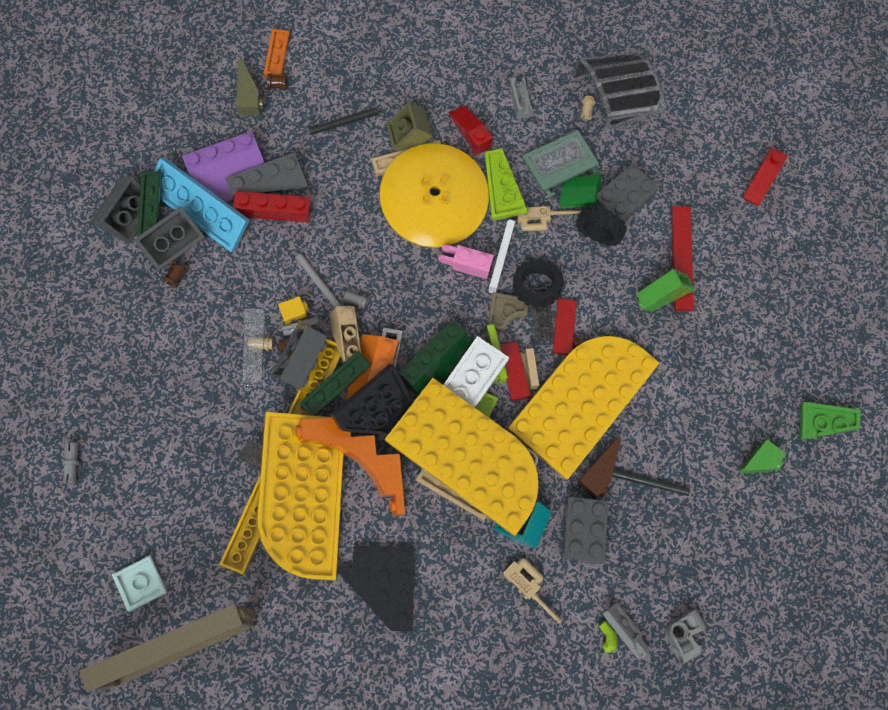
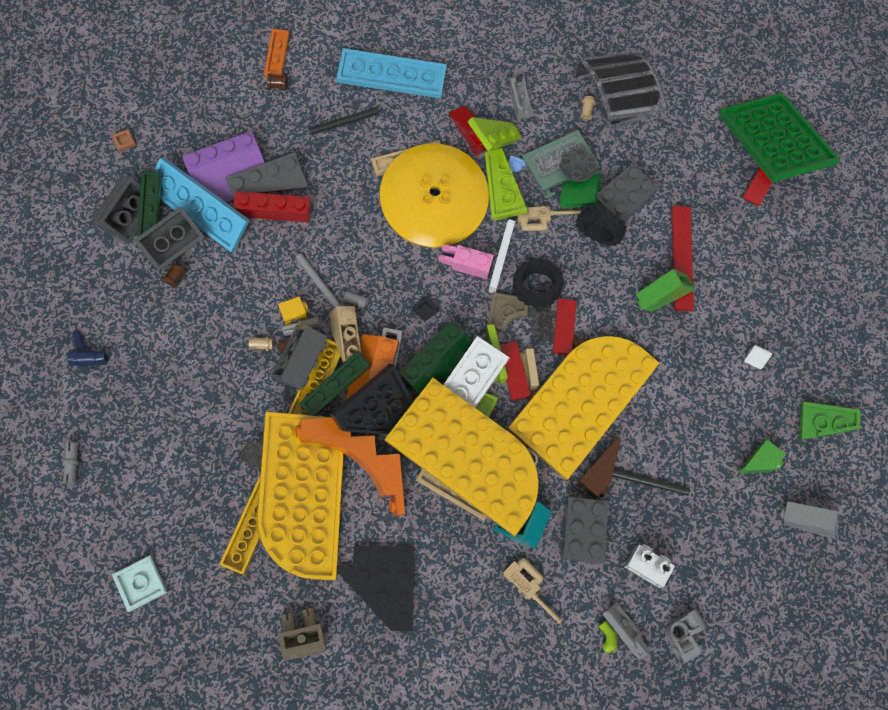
(84, 357): none -> dark blue piece
(124, 140): none -> nougat tile
(167, 648): dark tan door -> none
(248, 97): olive slope -> none
(253, 347): clear tile -> none
(303, 641): none -> dark tan brick
(391, 73): none -> medium azure plate
(409, 127): olive slope -> none
(425, 309): none -> black tile
(494, 133): none -> lime wing
(516, 164): none -> light blue tile
(578, 165): none -> dark grey dish
(649, 565): none -> white brick
(757, 356): none -> white slope
(778, 137): none -> green plate
(811, 519): none -> light grey slope

